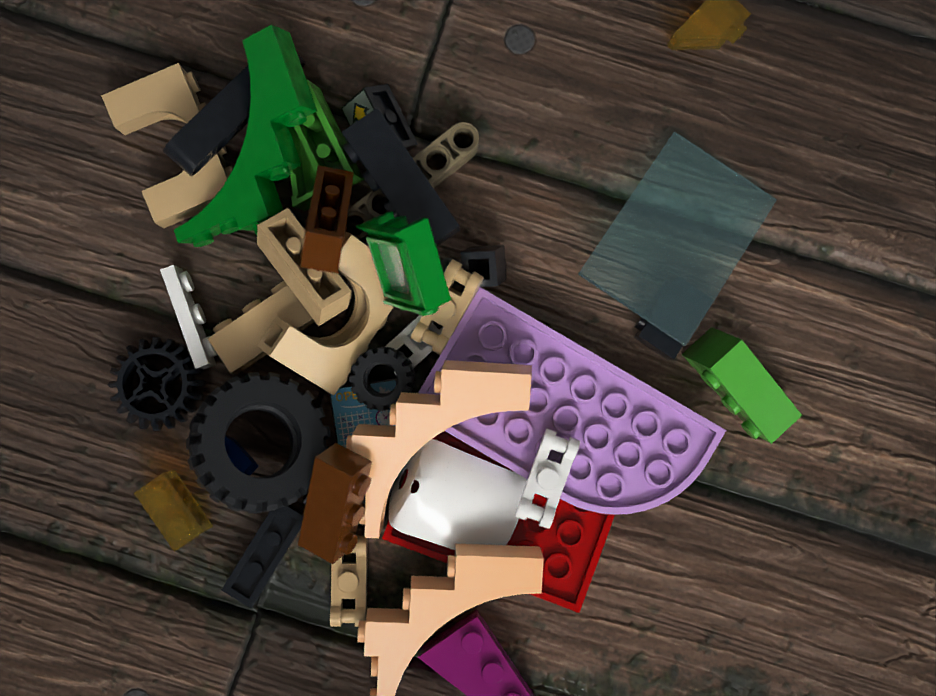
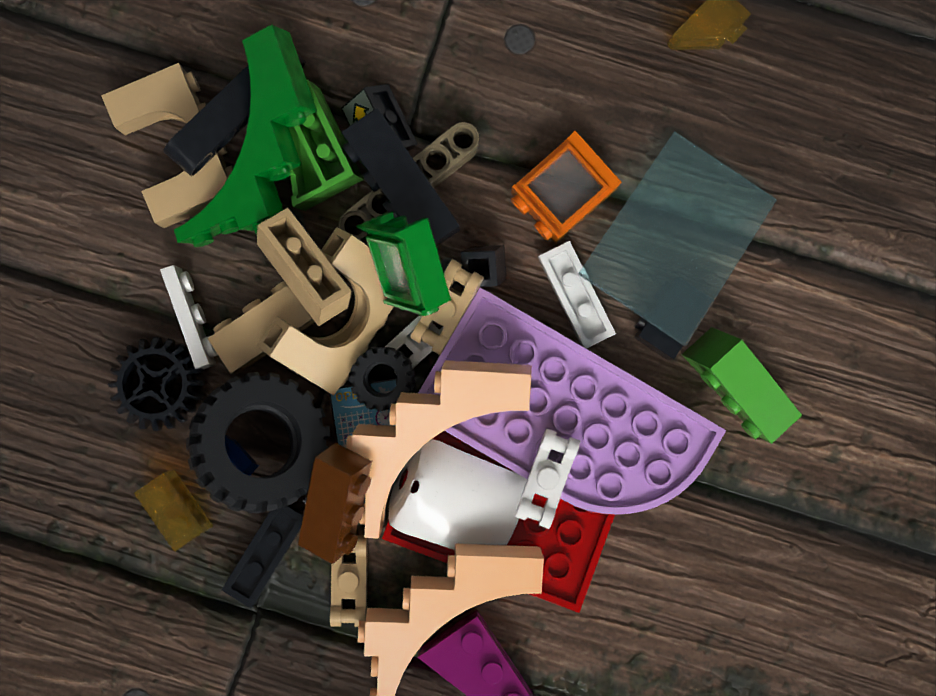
(327, 219): reddish brown brick -> none
(564, 188): none -> window
(576, 295): none -> white plate

